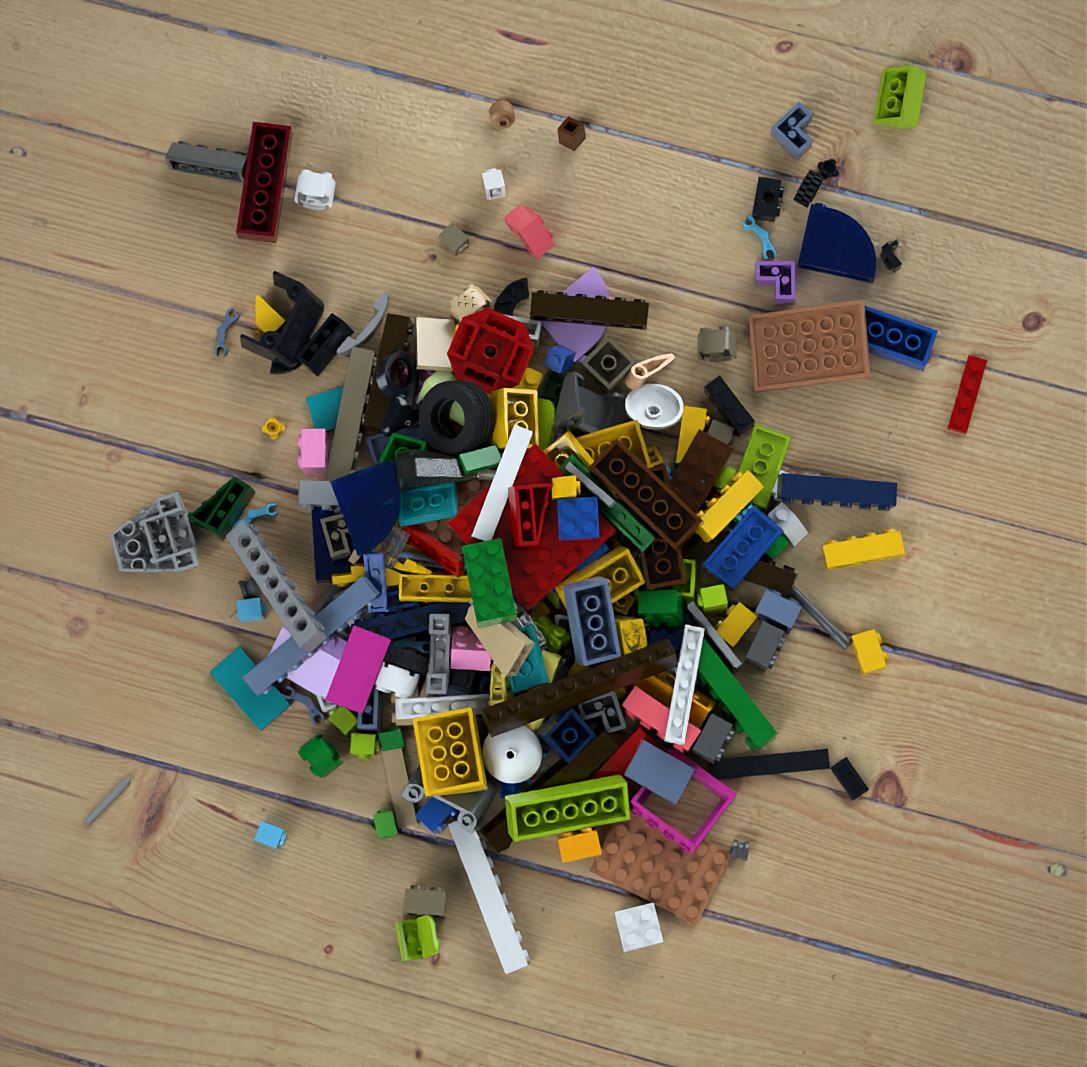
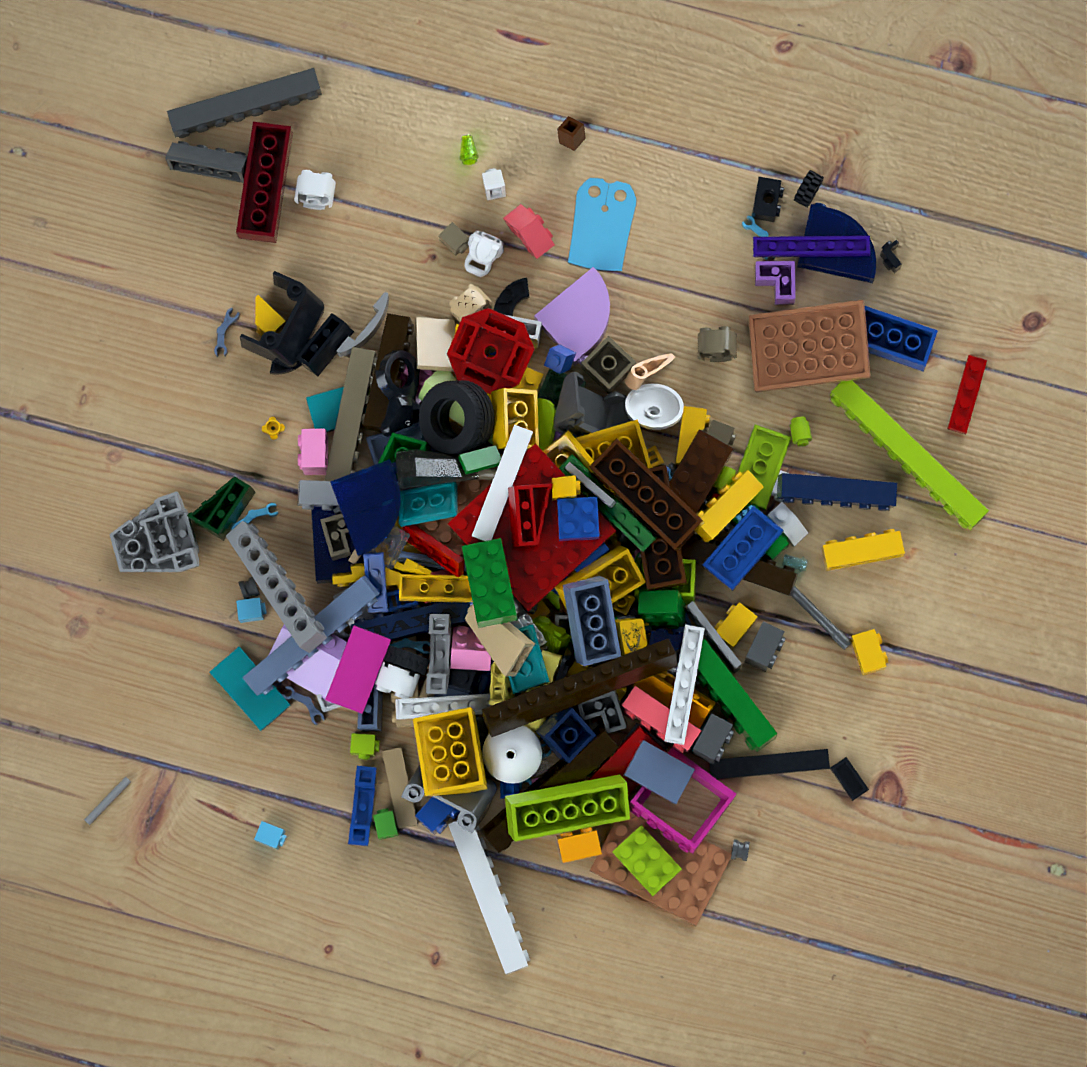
(244, 103): none -> dark grey brick
(320, 755): green brick -> none
(327, 597): light grey axle -> none
(343, 719): lime brick -> none
(362, 806): none -> blue slope
(391, 738): green slope -> none
(417, 938): lime bracket -> none
(425, 902): dark tan brick -> none
(468, 150): none -> clear neon green cone
(484, 250): none -> white piece
(502, 114): medium nougat head -> none
(588, 310): dark brown brick -> none
(601, 236): none -> medium azure piece
(638, 927): white brick -> none
(647, 860): none -> lime plate
(712, 600): lime brick -> none
(729, 406): black brick -> none
(778, 610): sand blue brick -> none
(789, 131): sand blue brick -> none
(795, 562): none -> clear light blue pin
(800, 431): none -> lime brick
(811, 246): none -> dark purple tile
(828, 164): black plate -> none
(900, 97): lime slope -> none
(908, 453): none -> lime brick

